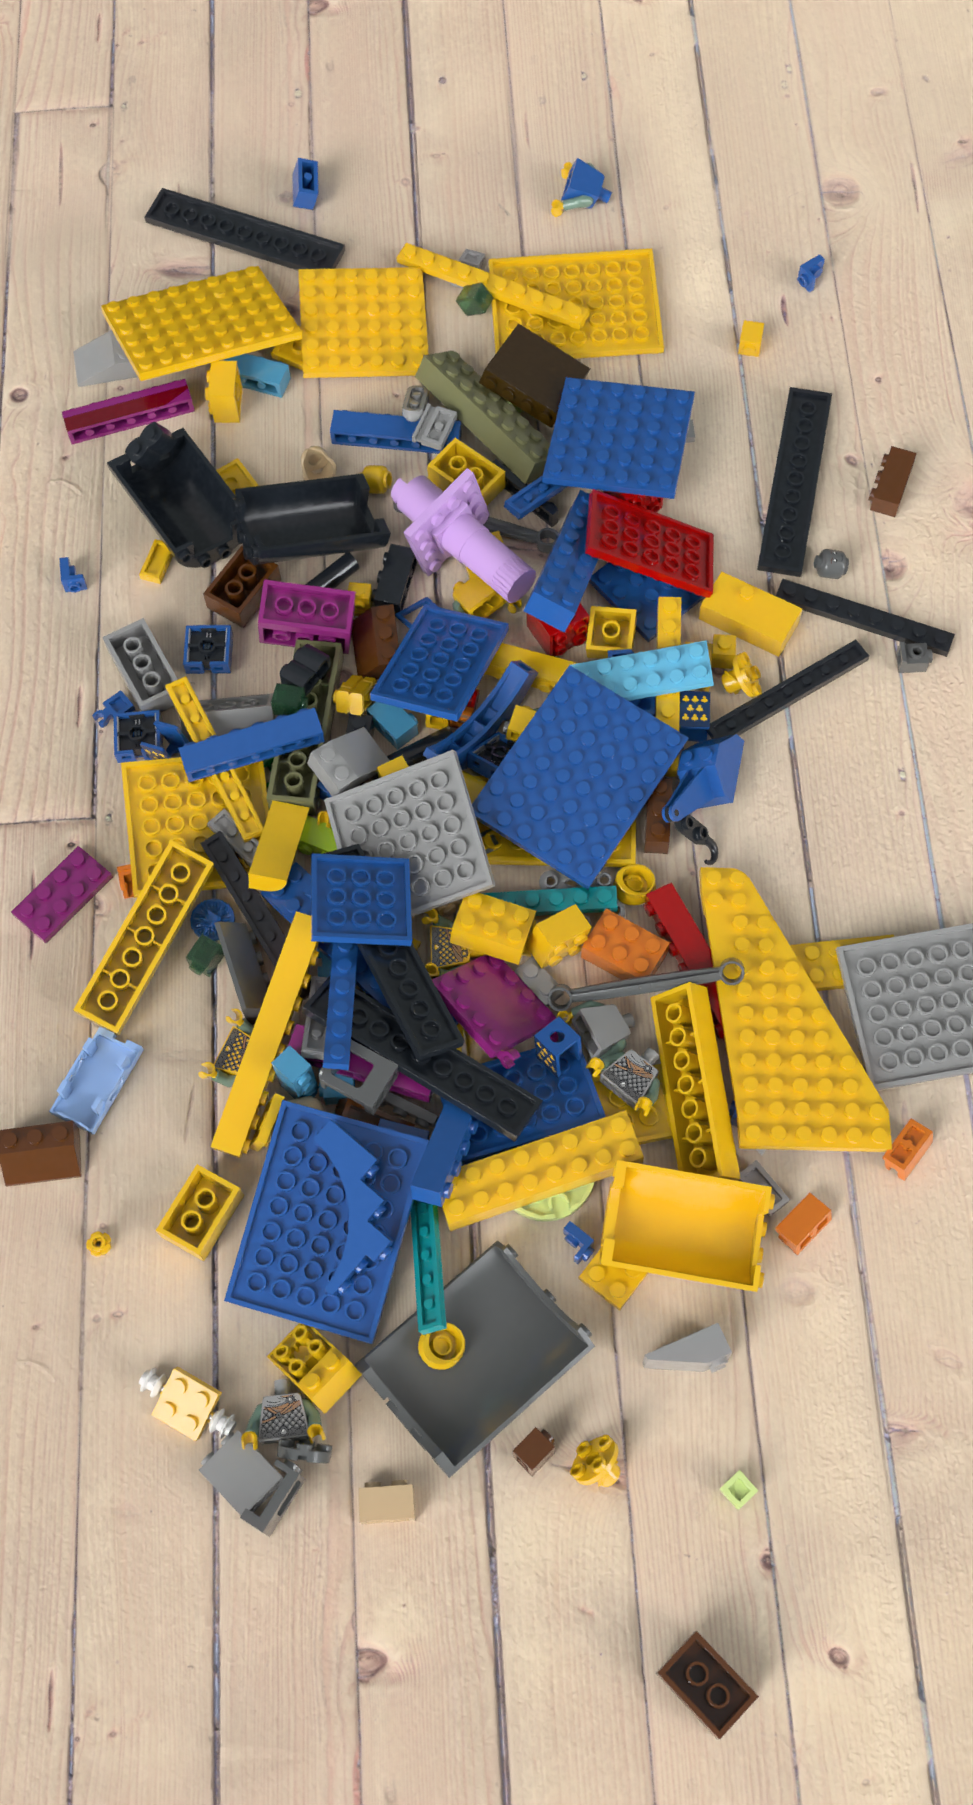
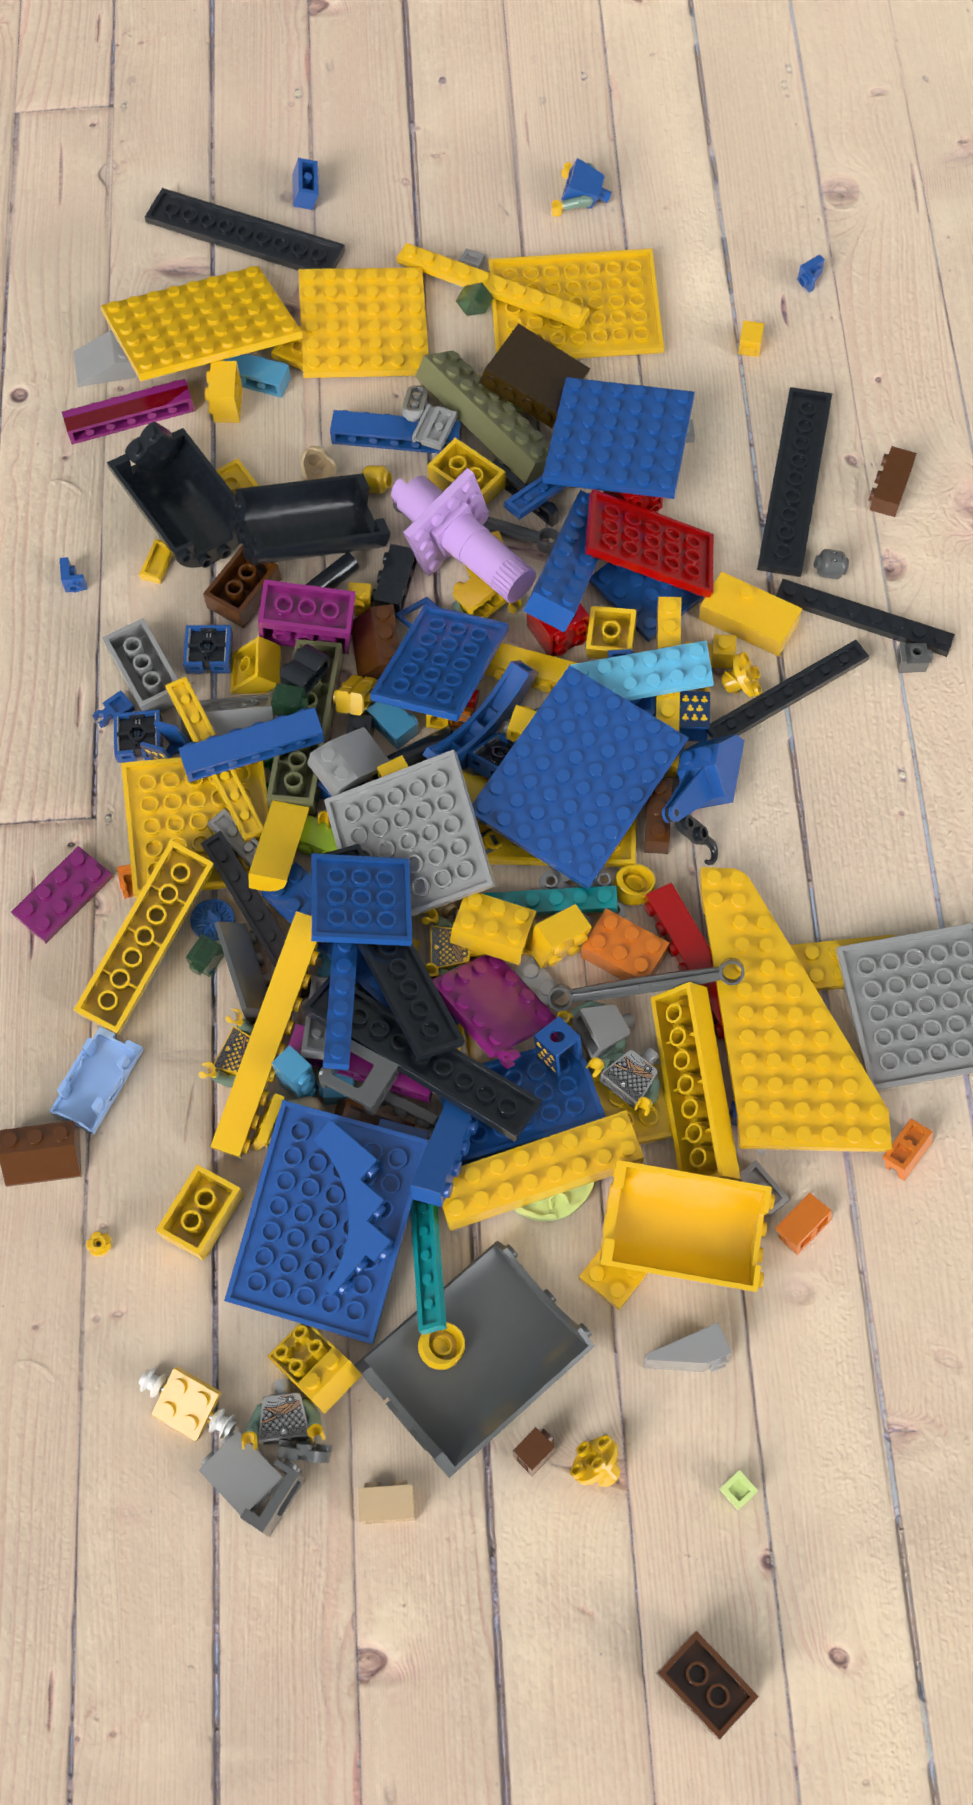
(255, 667): none -> yellow slope
(576, 1238): blue bracket -> none

